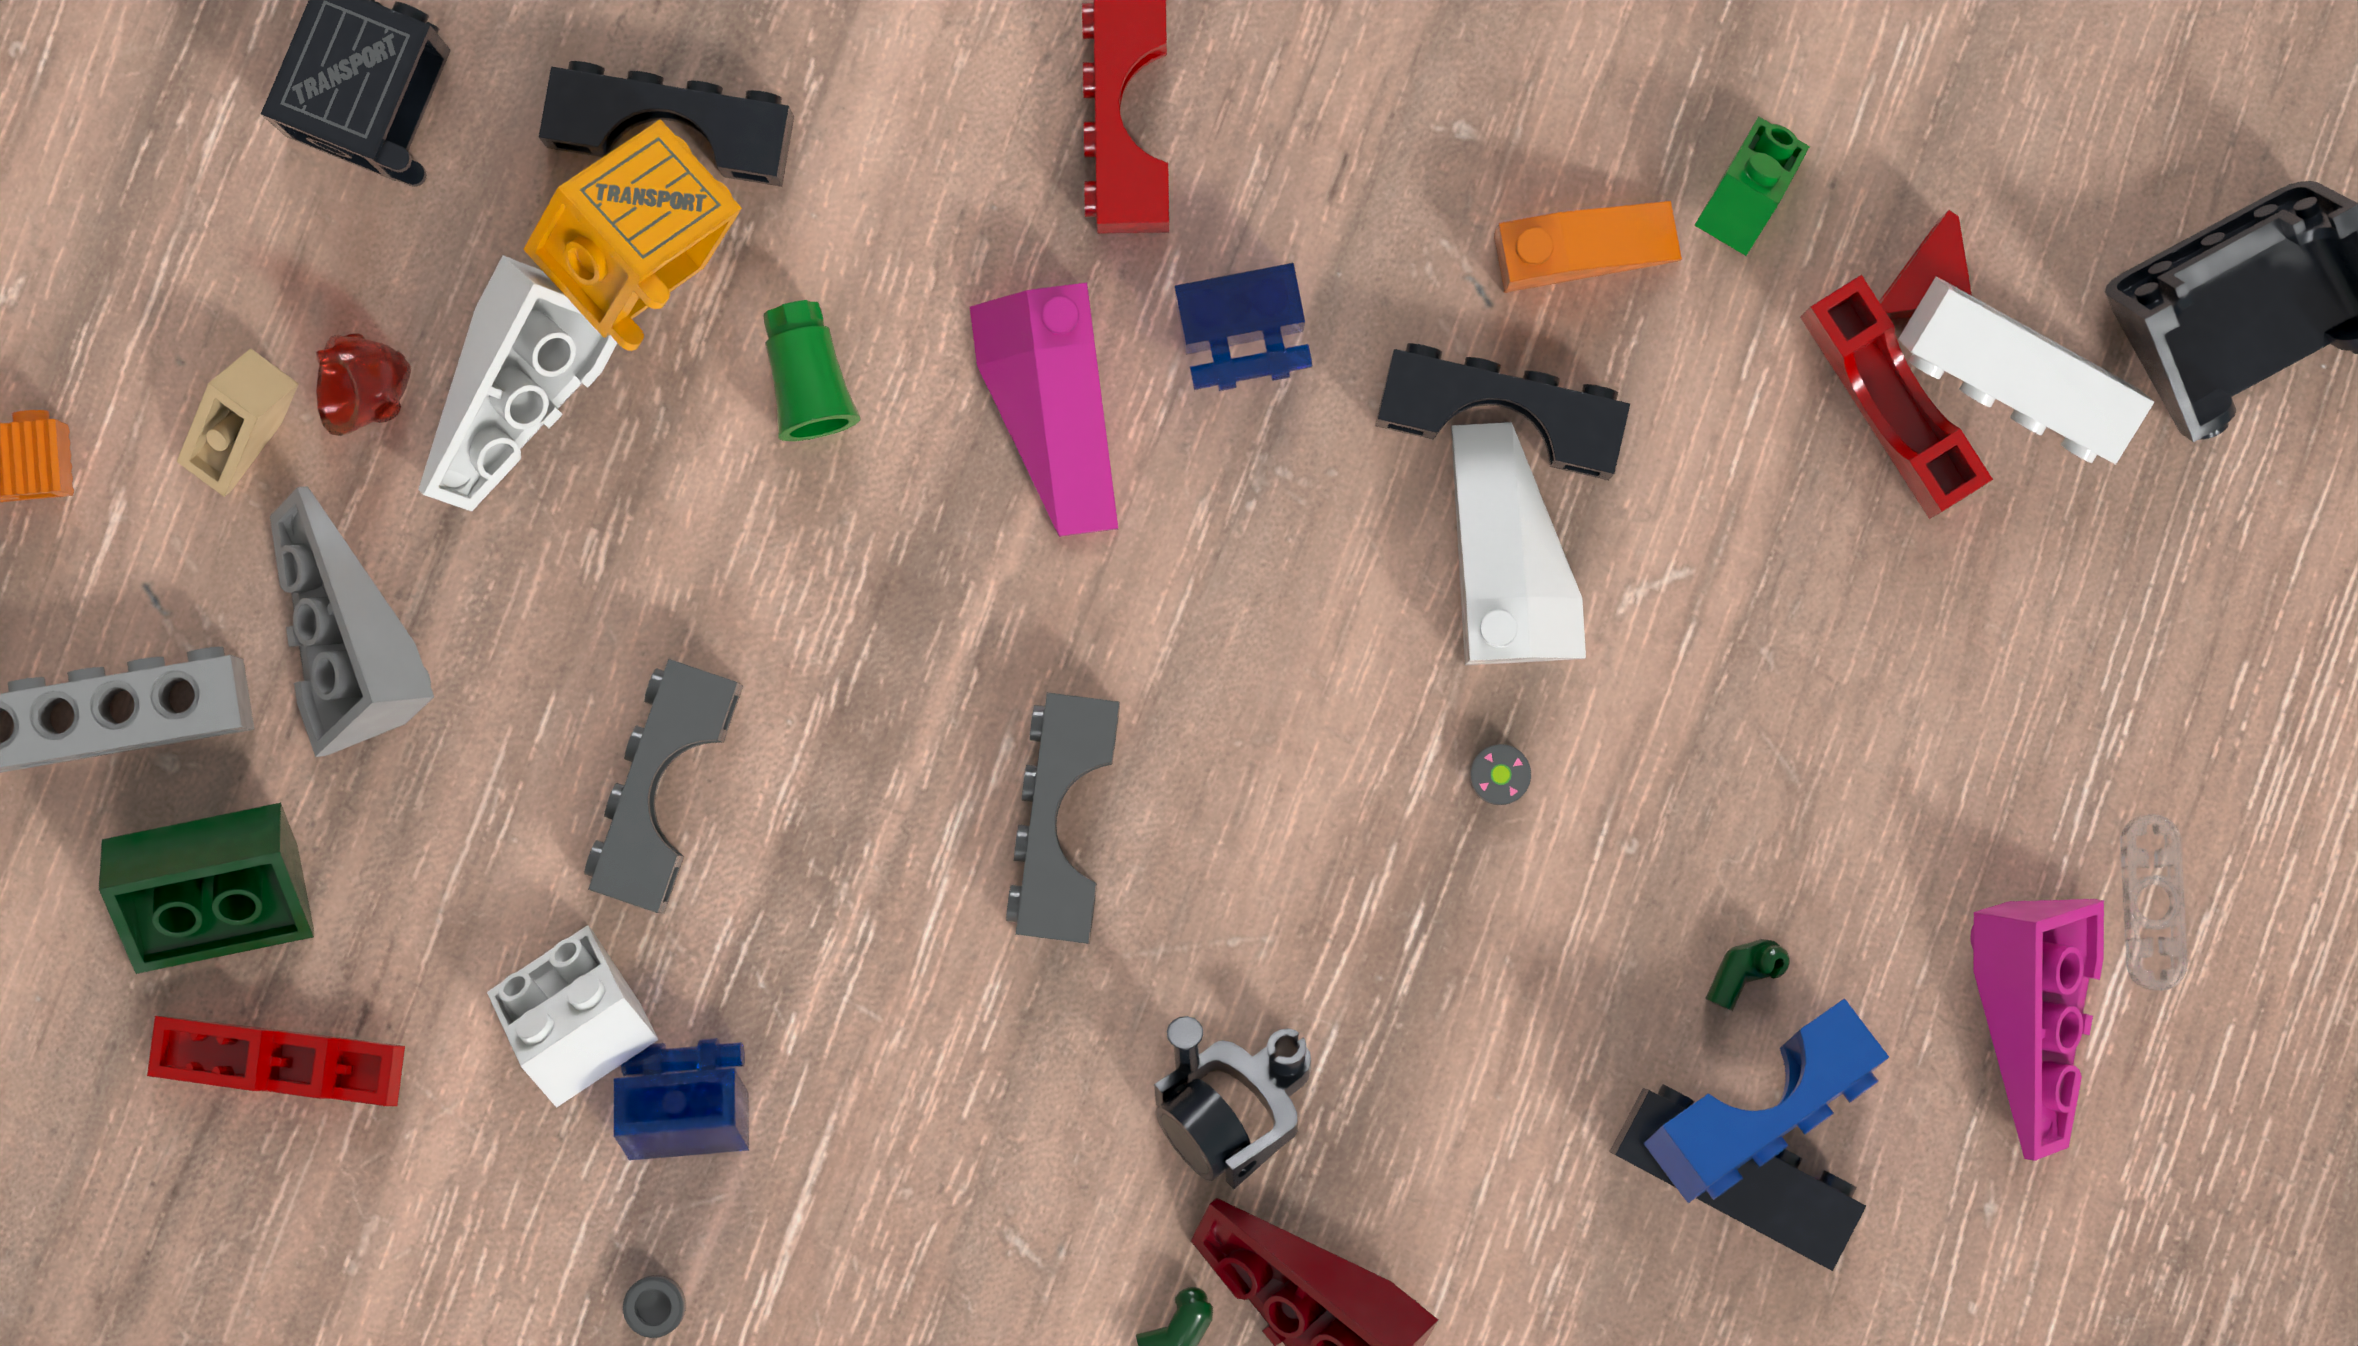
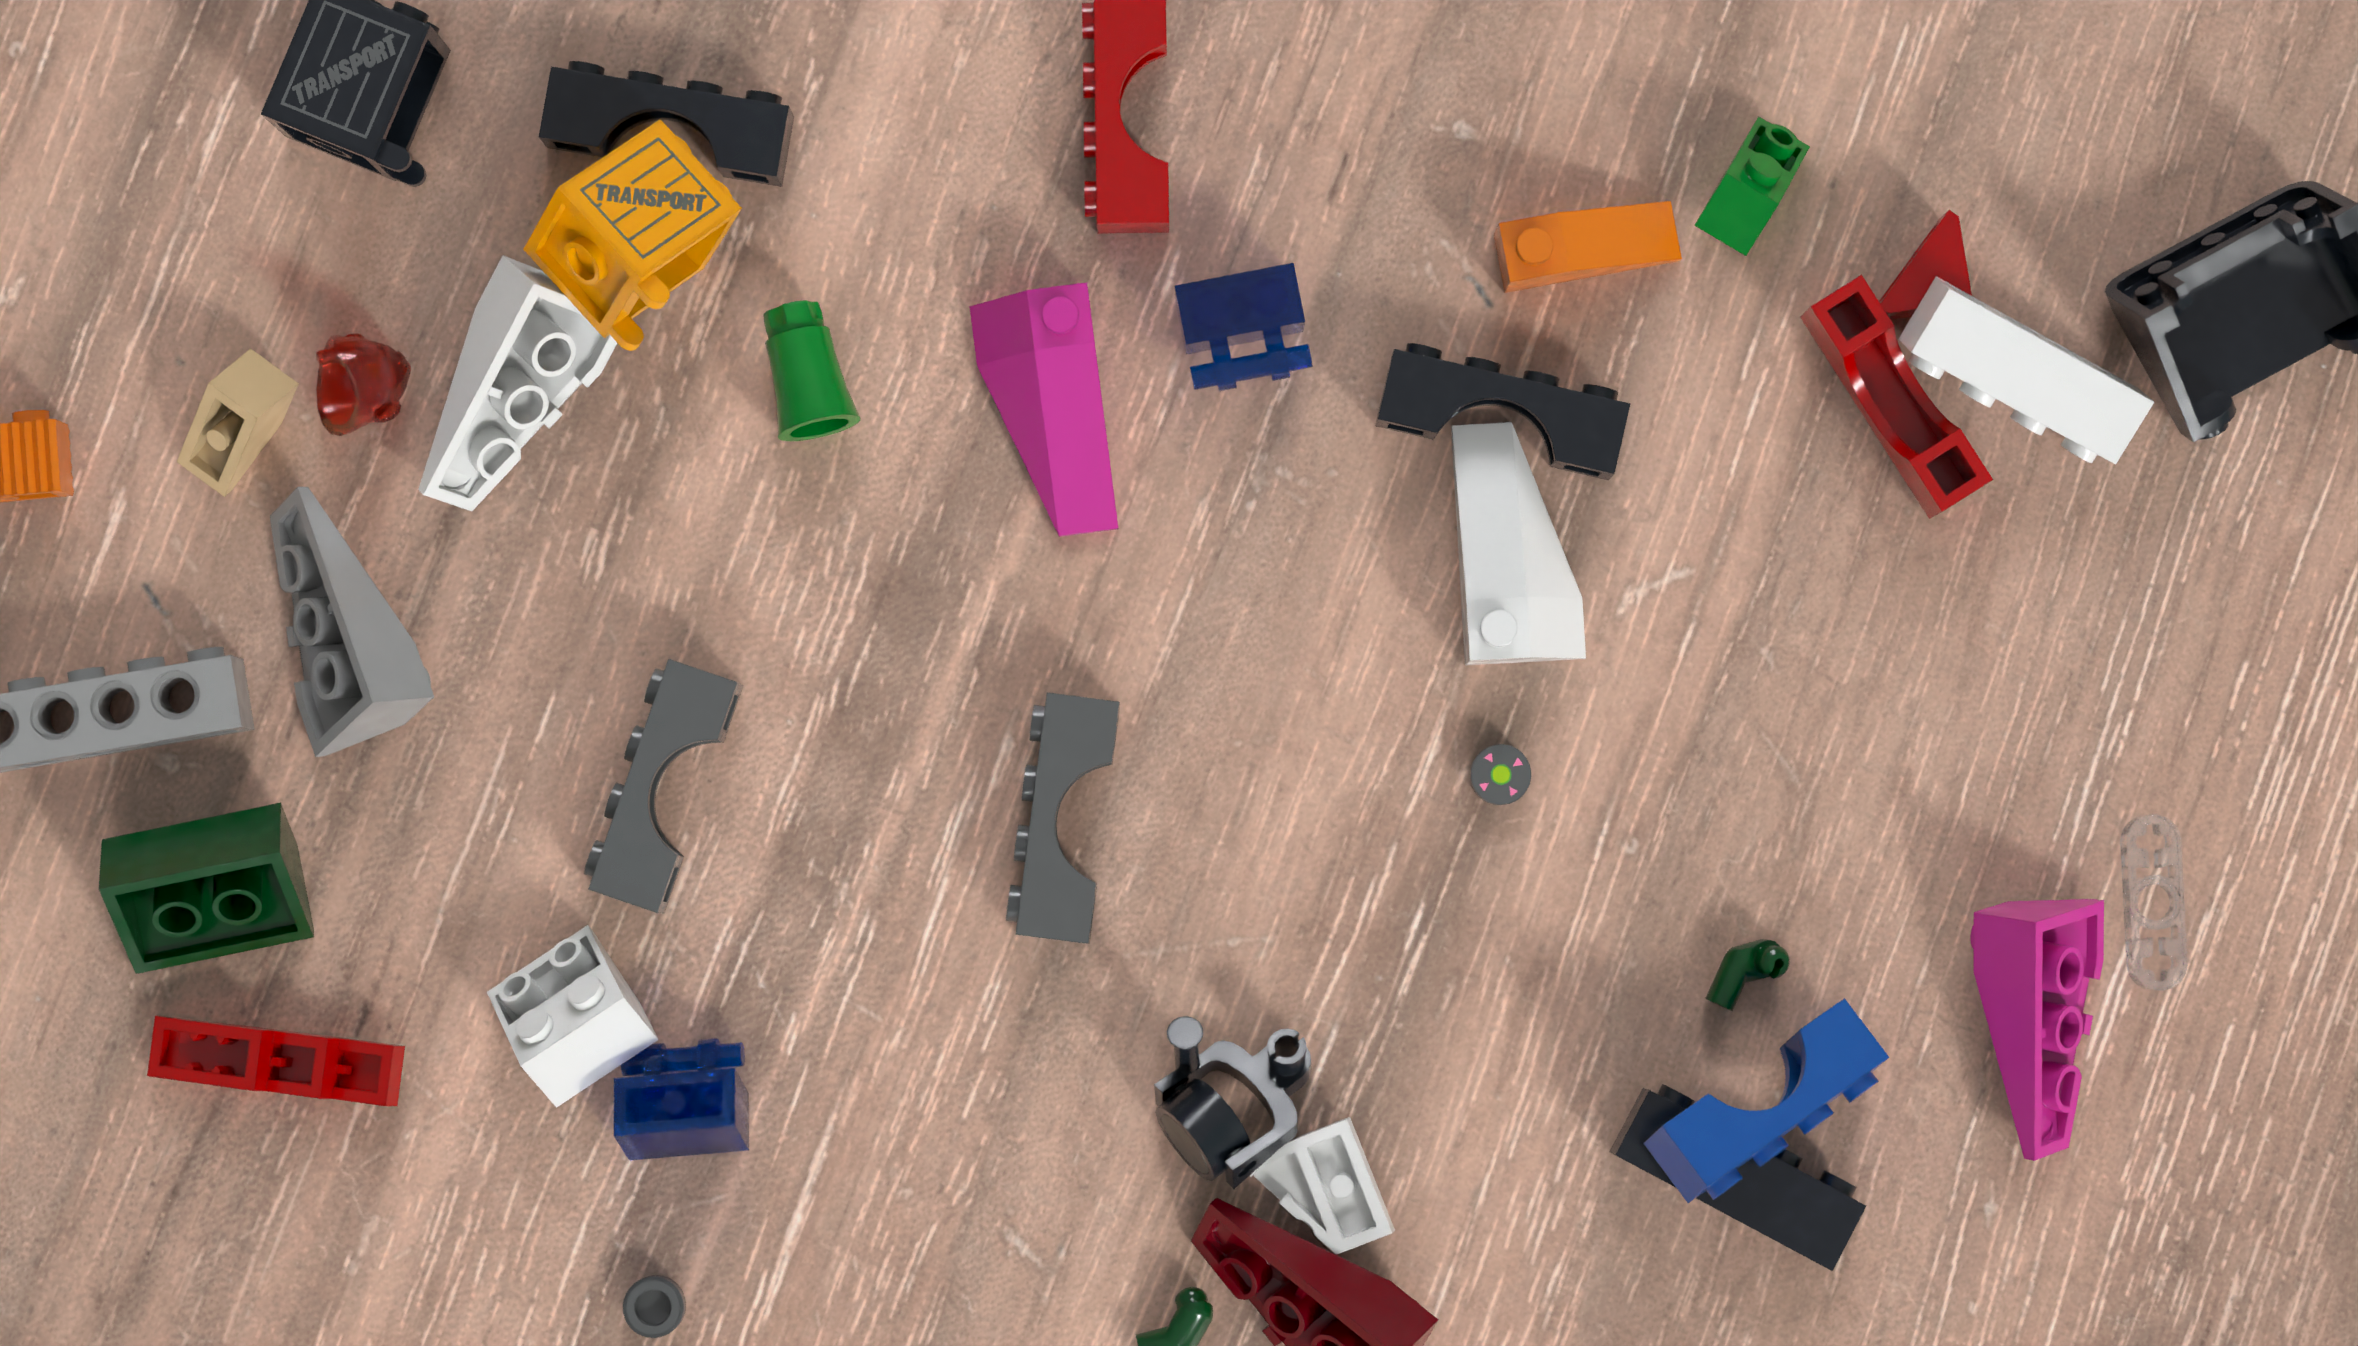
(1329, 1186): none -> white wing

